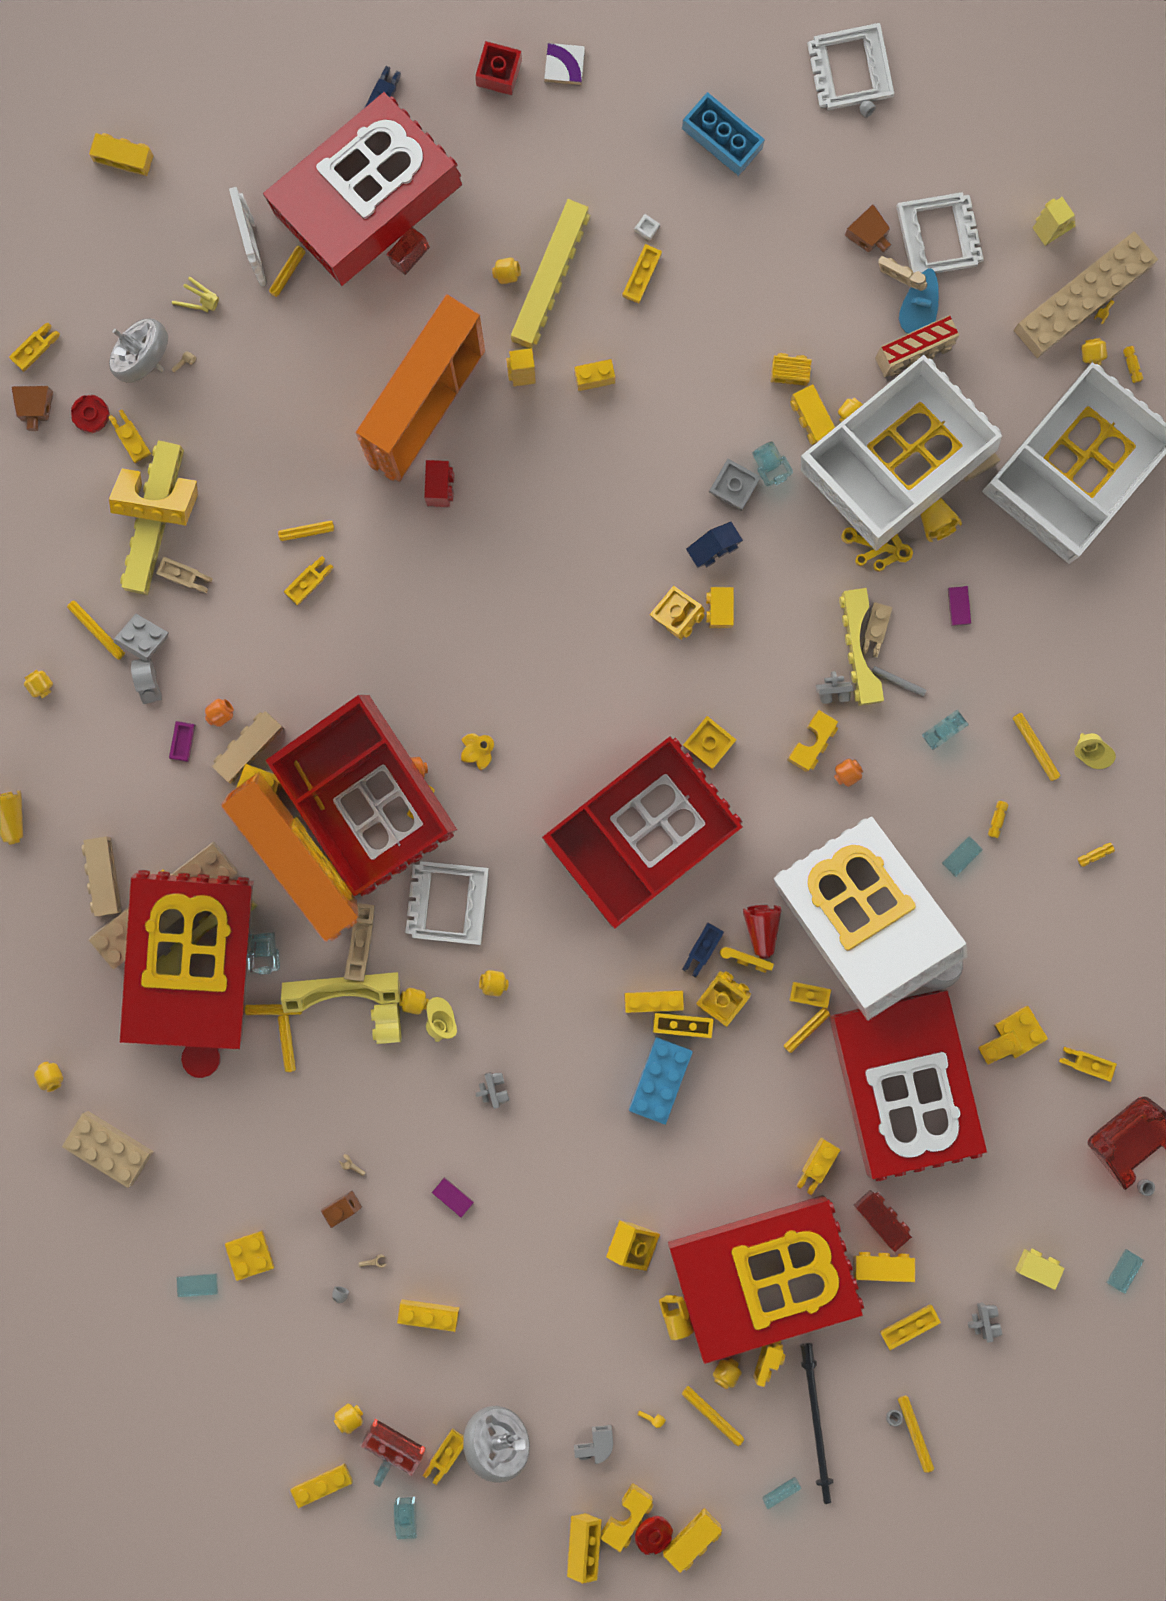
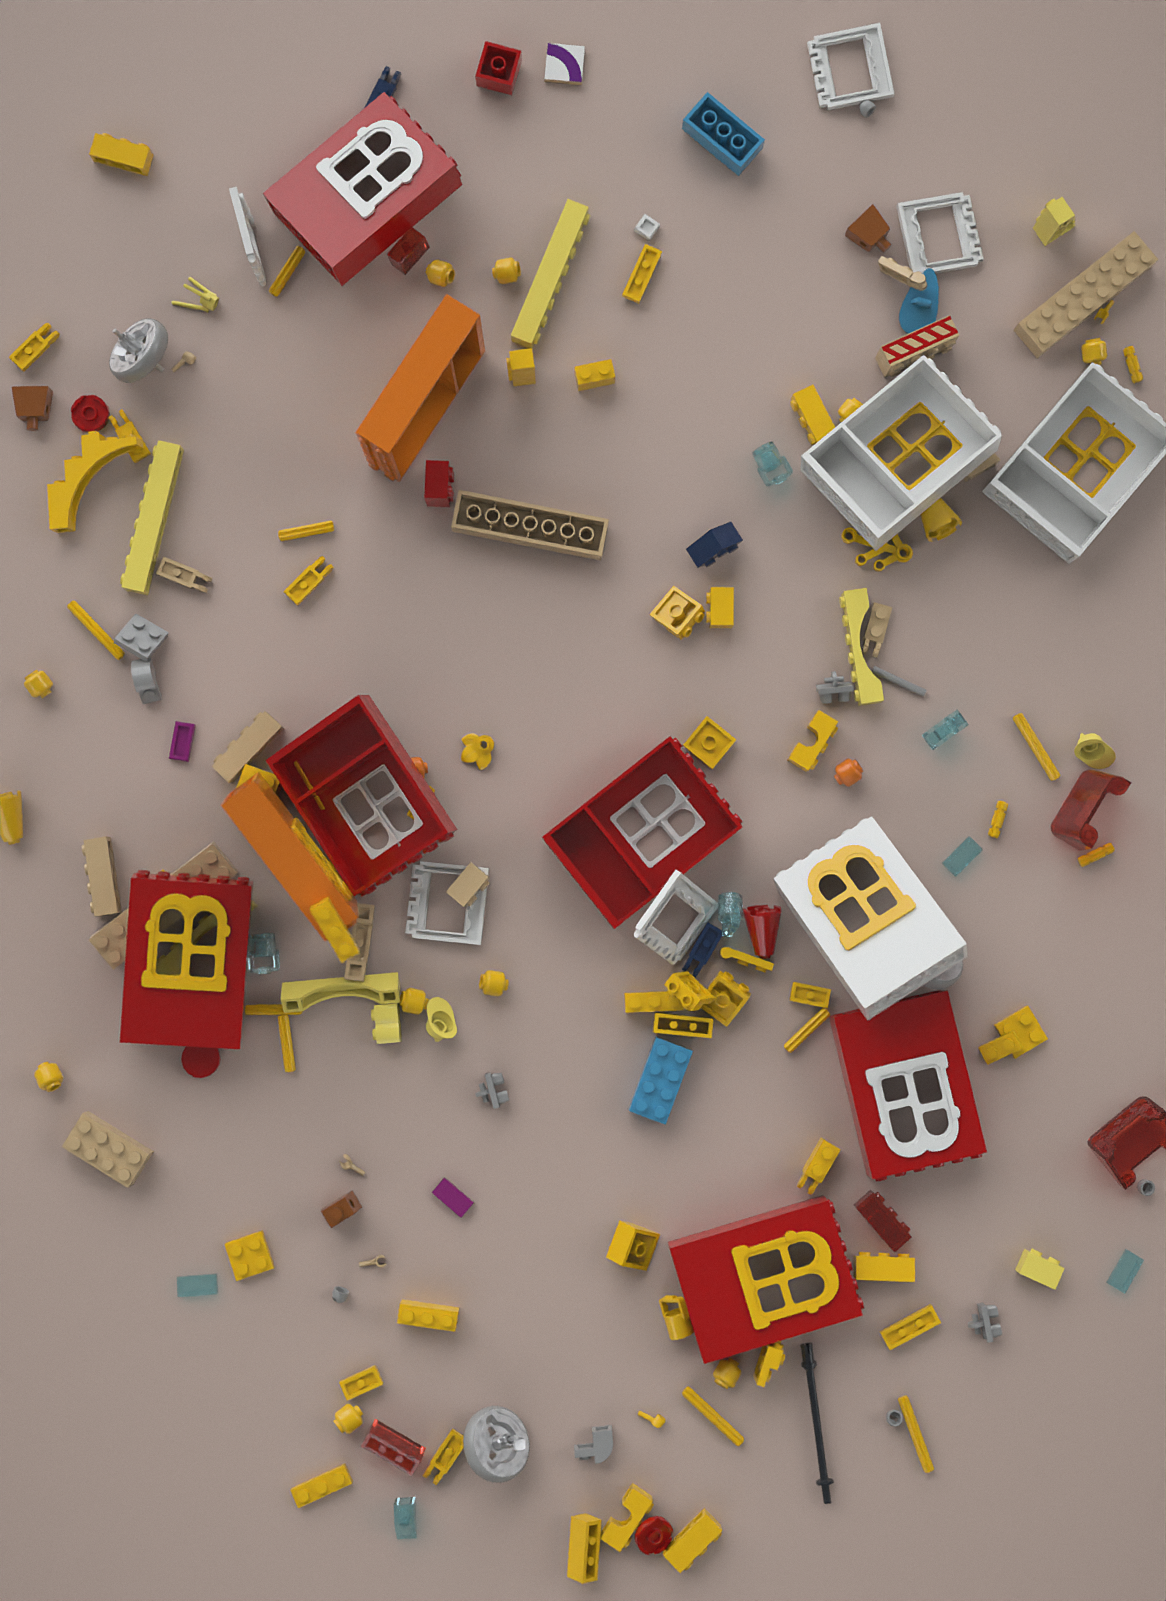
(79, 470): none -> yellow arch
(172, 509): yellow arch -> none
(219, 712): orange head -> none
(334, 929): none -> yellow brick
(361, 1382): none -> yellow plate
(381, 1473): clear light blue tile -> none
(440, 273): none -> yellow head
(468, 885): none -> tan brick
(529, 525): none -> tan brick
(688, 991): none -> yellow plate
(694, 897): none -> white hinge
(730, 912): none -> clear light blue piece
(734, 484): light grey plate -> none
(781, 1492): clear light blue tile -> none
(791, 369): yellow brick -> none
(959, 605): magenta tile -> none
(1073, 818): none -> clear red windscreen
(1090, 1064): yellow hinge -> none

